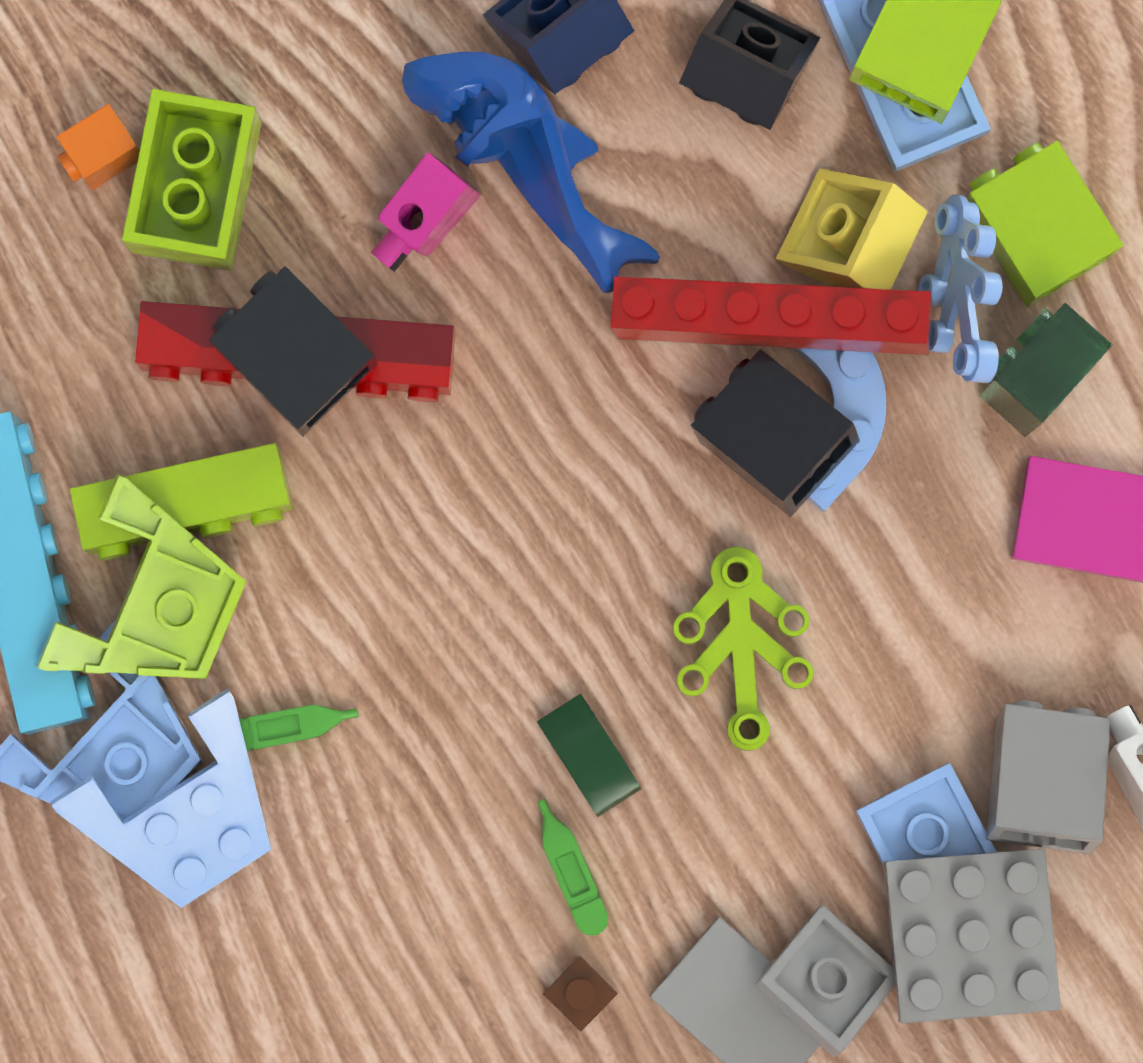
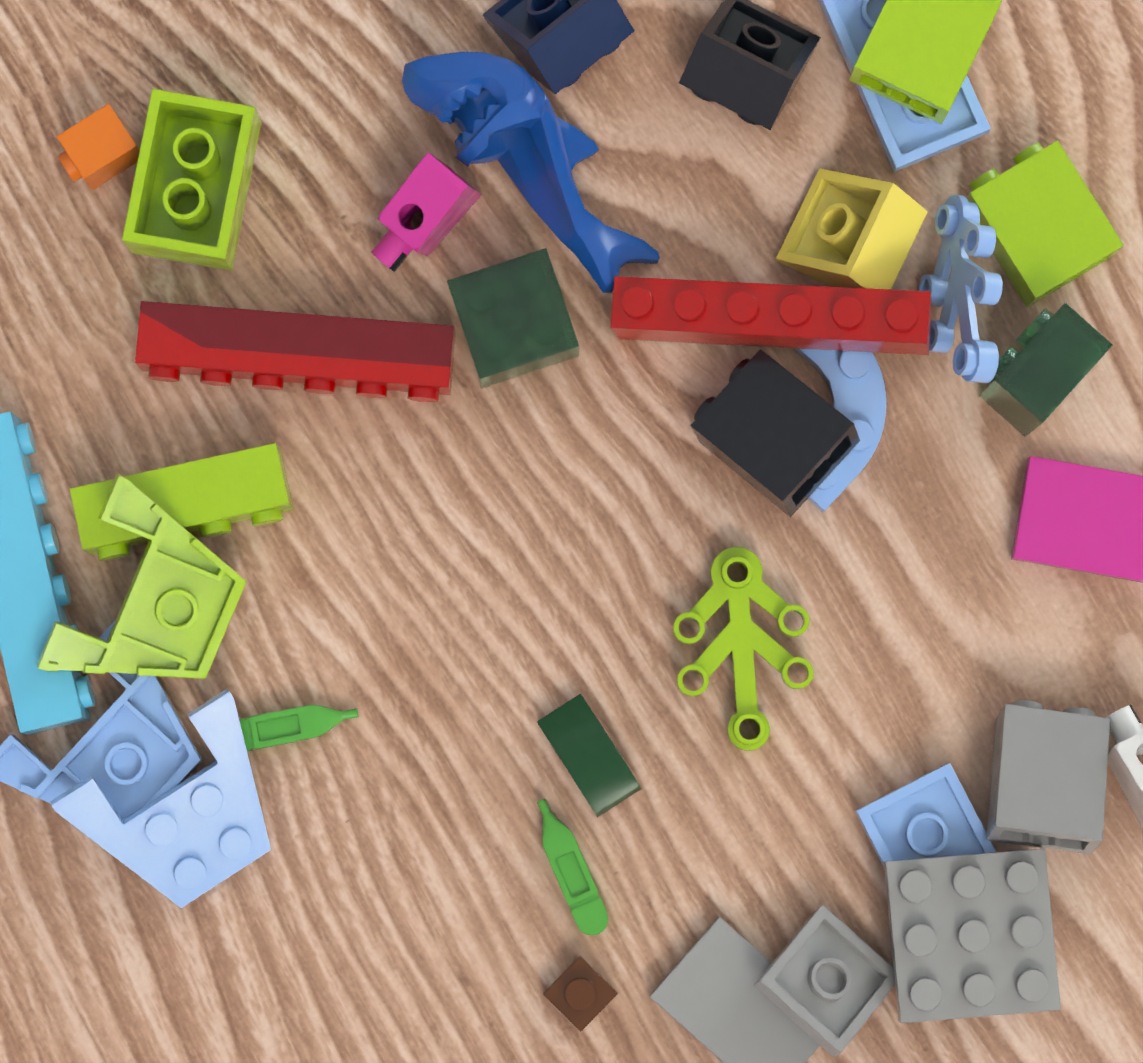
(292, 349): black brick -> none
(513, 318): none -> clear green brick

